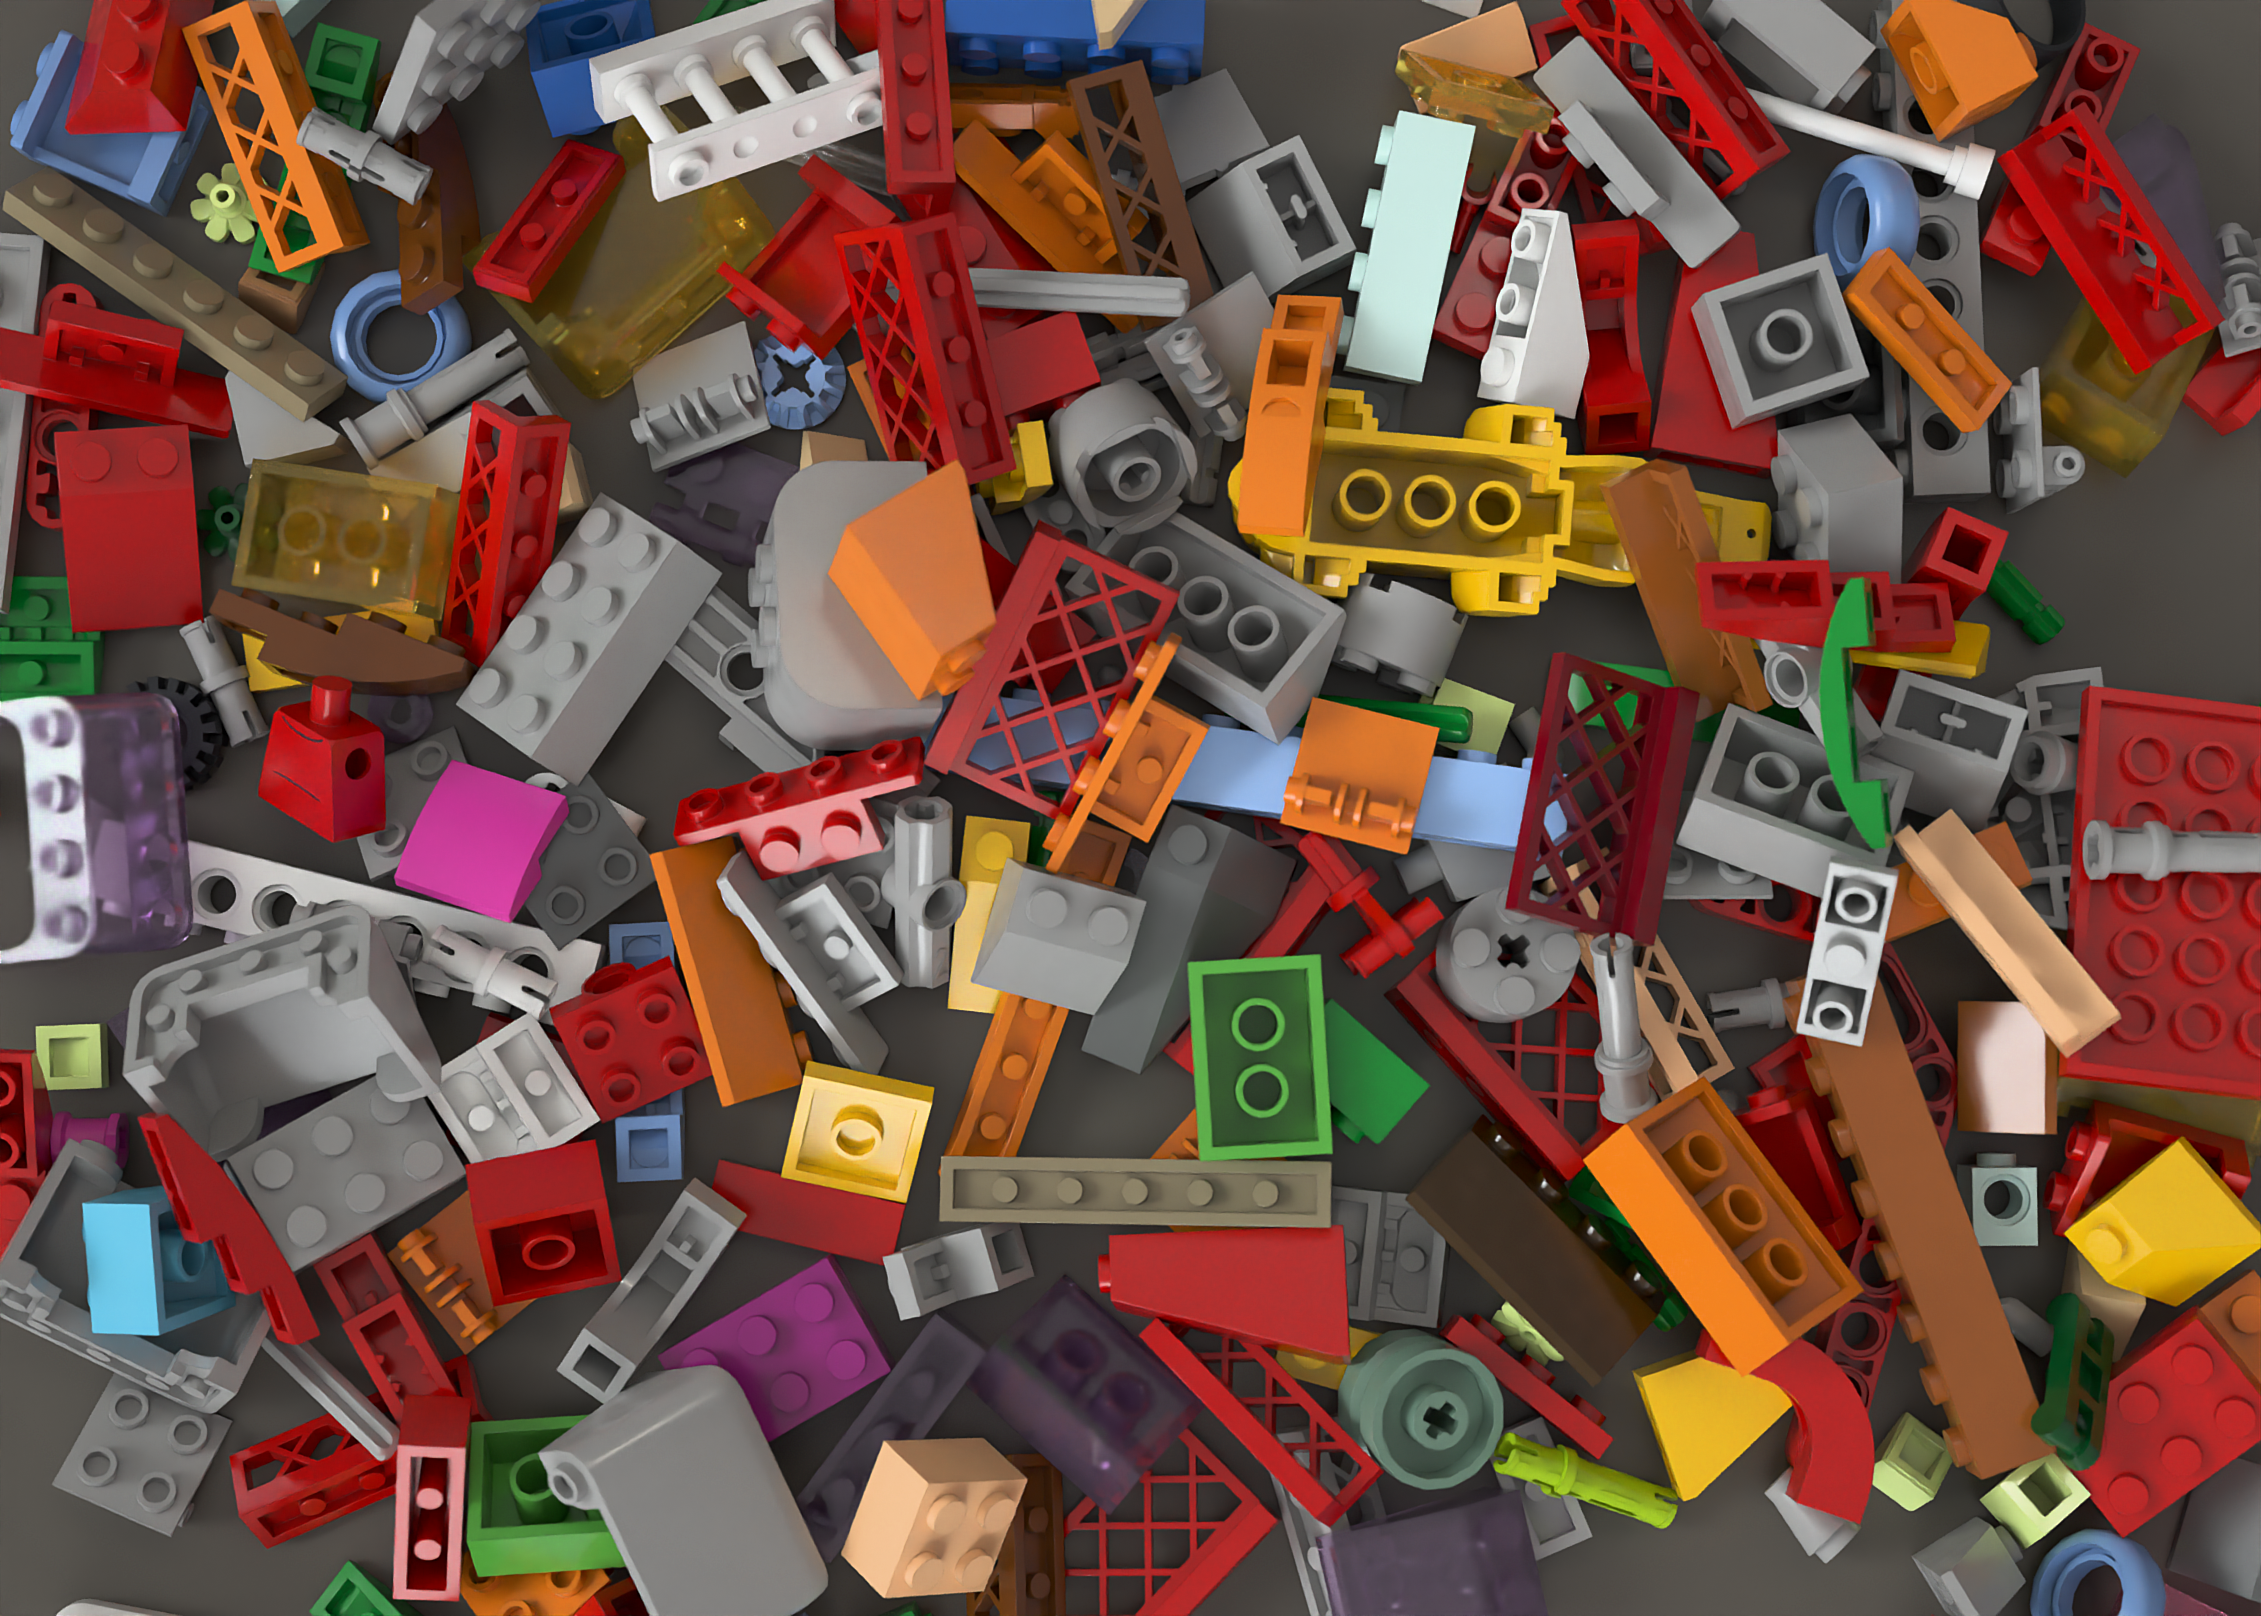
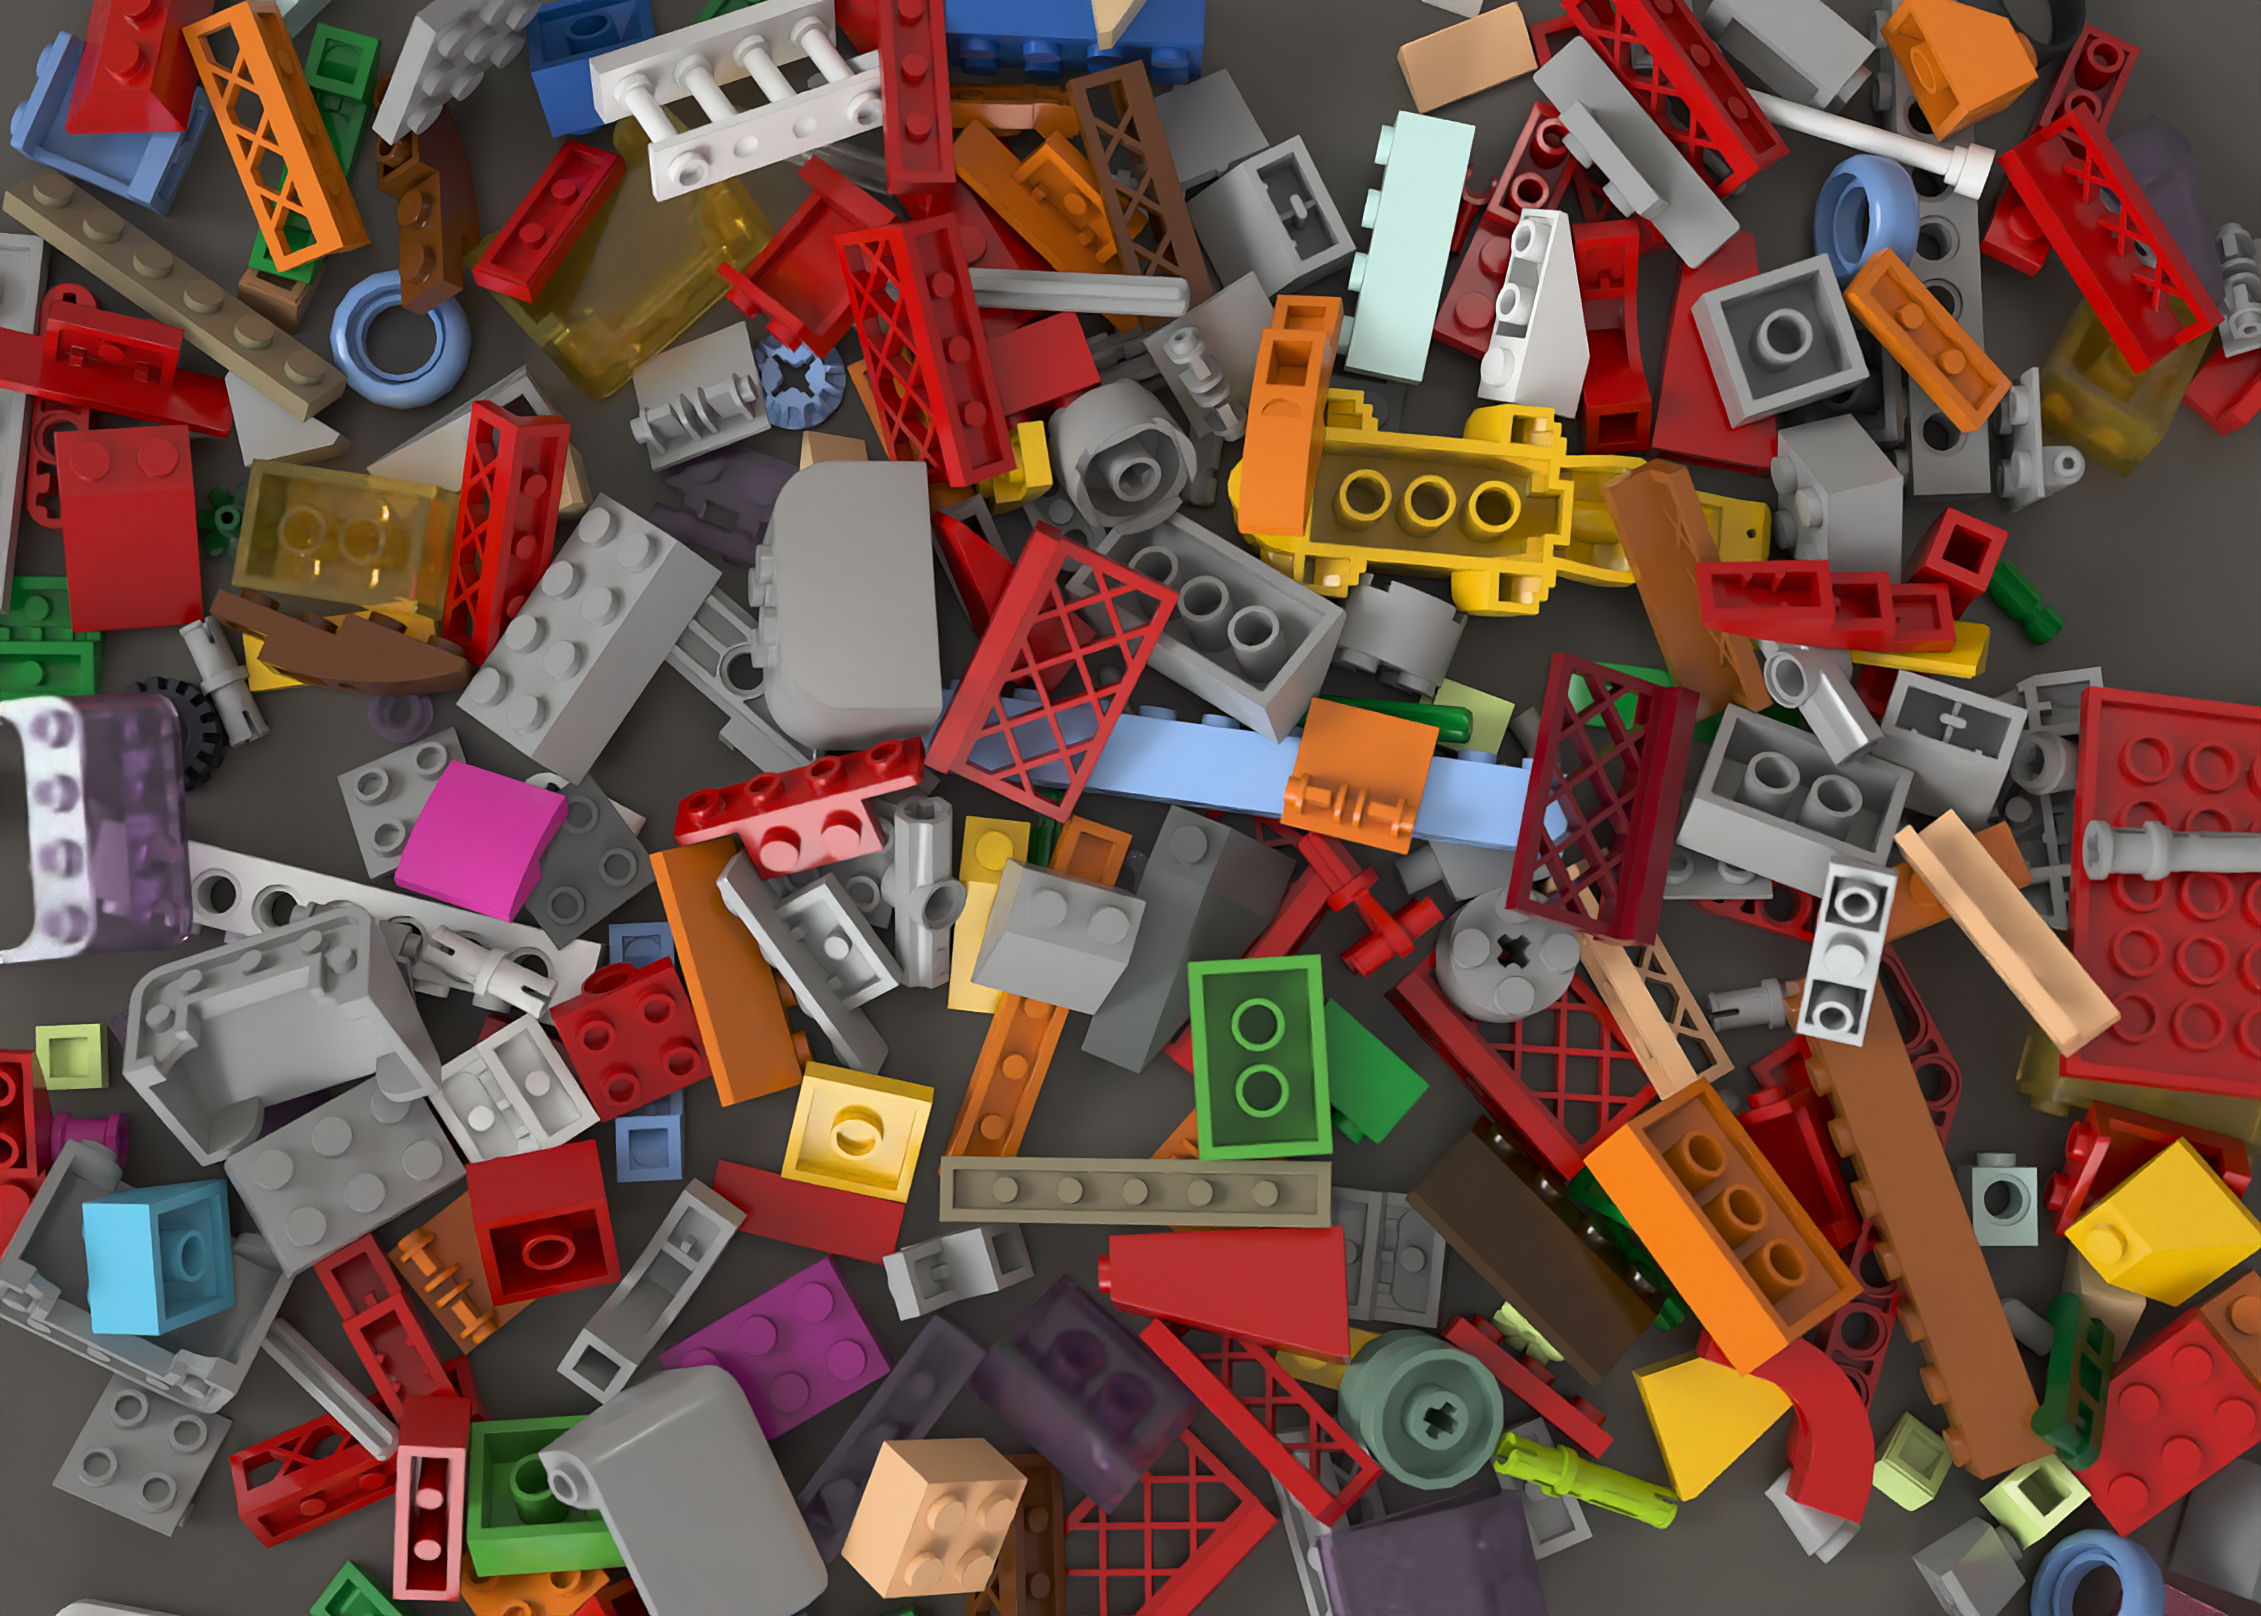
(214, 1209): red slope -> none
(225, 206): yellowish green plant -> none
(326, 764): red torso -> none
(364, 155): light grey pin -> none
(407, 414): light grey pin -> none
(920, 581): orange slope -> none
(1142, 766): orange bracket -> none
(1461, 89): clear yellow plate -> none
(1623, 1053): light grey pin -> none
(1864, 799): green slope -> none
(2005, 1070): slope -> none

